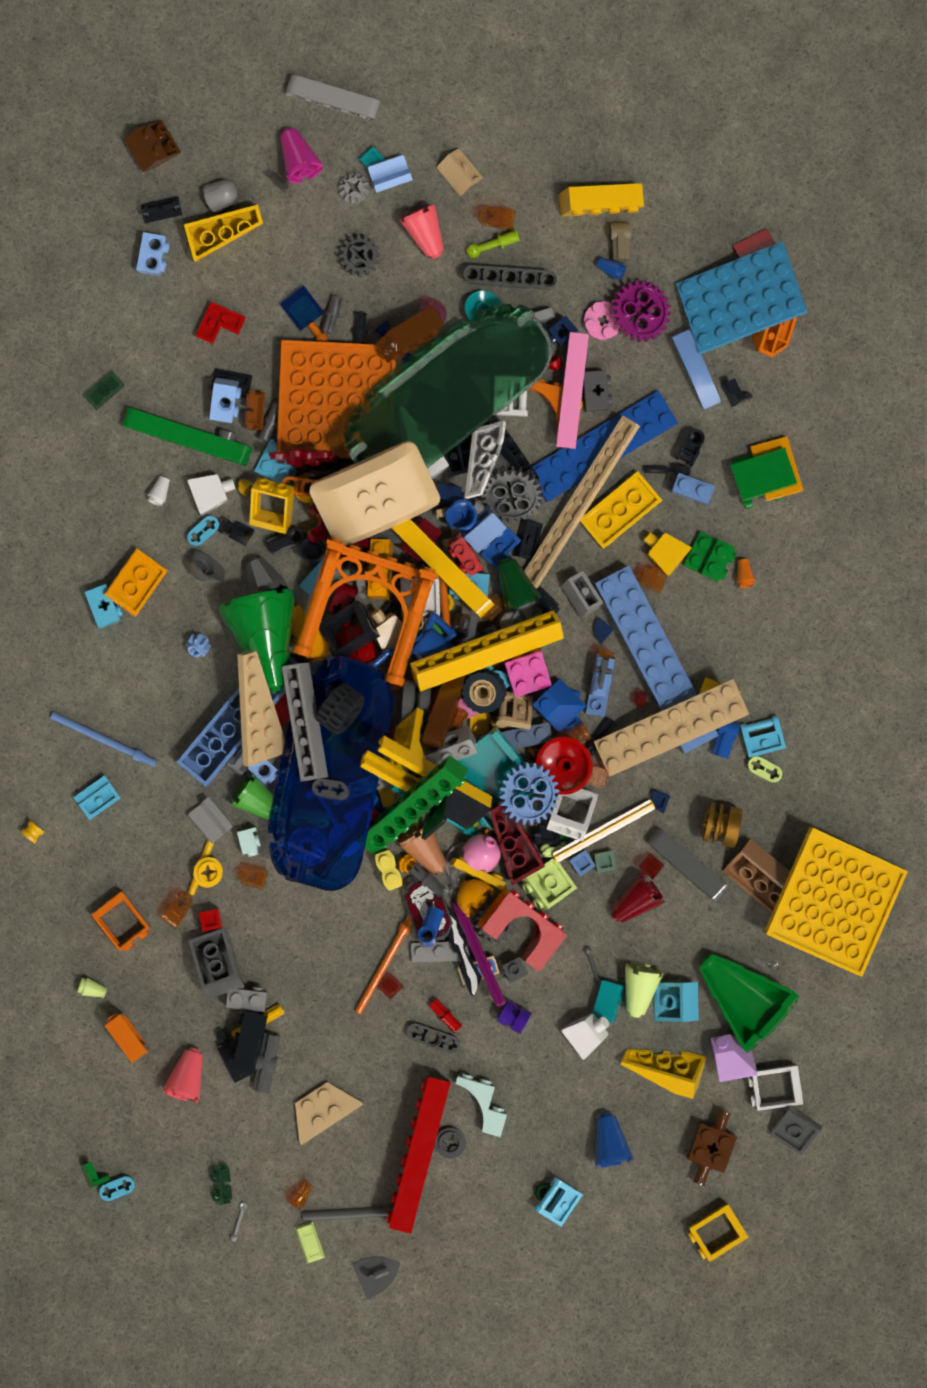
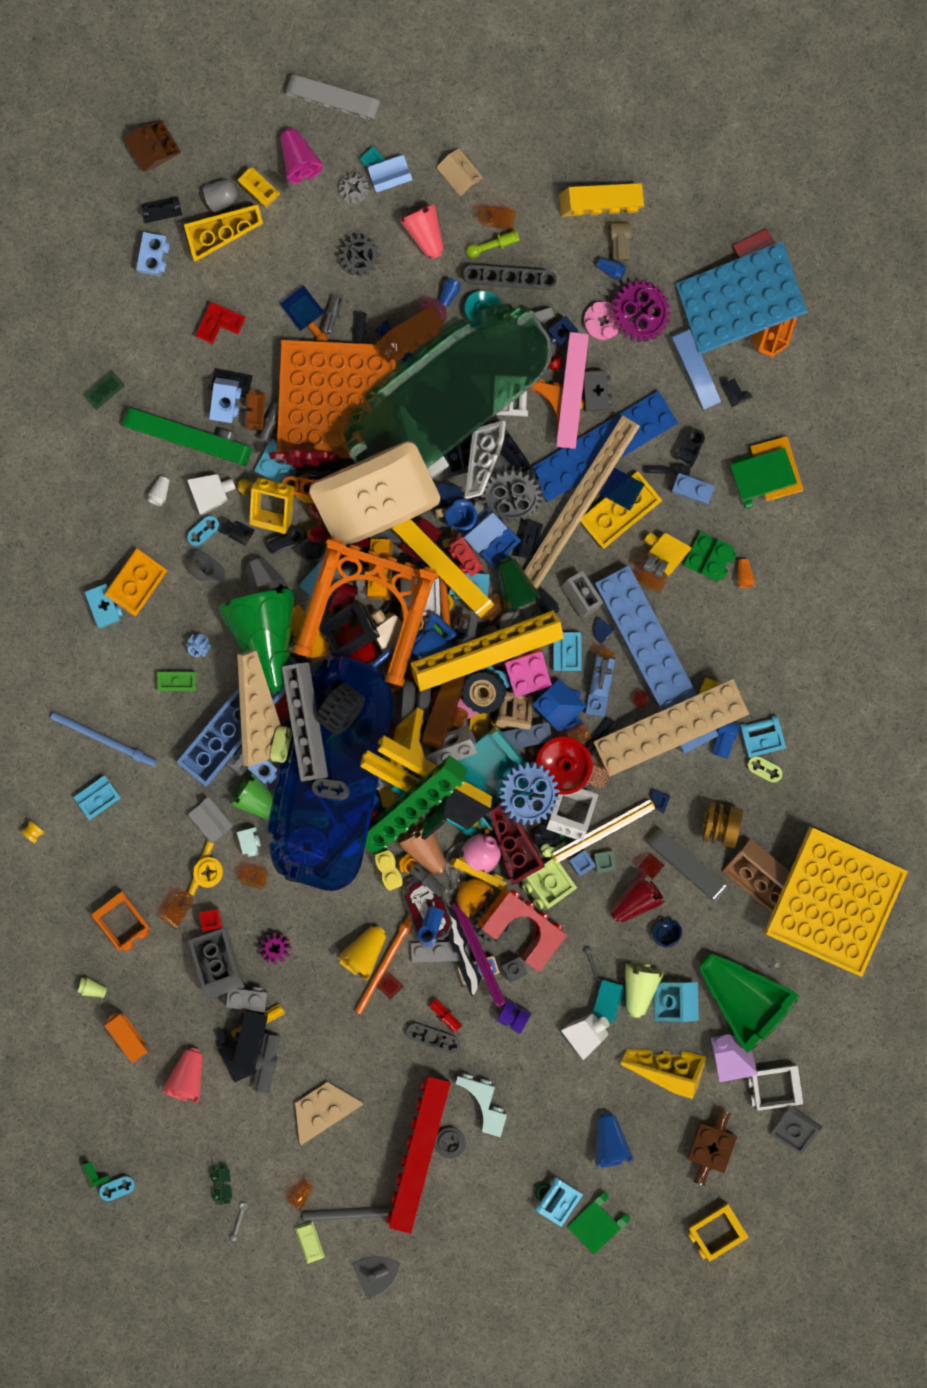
(176, 681): none -> bright green plate
(258, 187): none -> yellow hinge
(273, 954): none -> magenta gear
(281, 744): none -> yellowish green beam
(363, 952): none -> yellow cone
(449, 291): none -> blue cone
(567, 652): none -> medium azure plate
(595, 1226): none -> green flag
(622, 489): none -> clear blue piece
(655, 565): none -> dark grey wheel
(667, 933): none -> dark blue hair

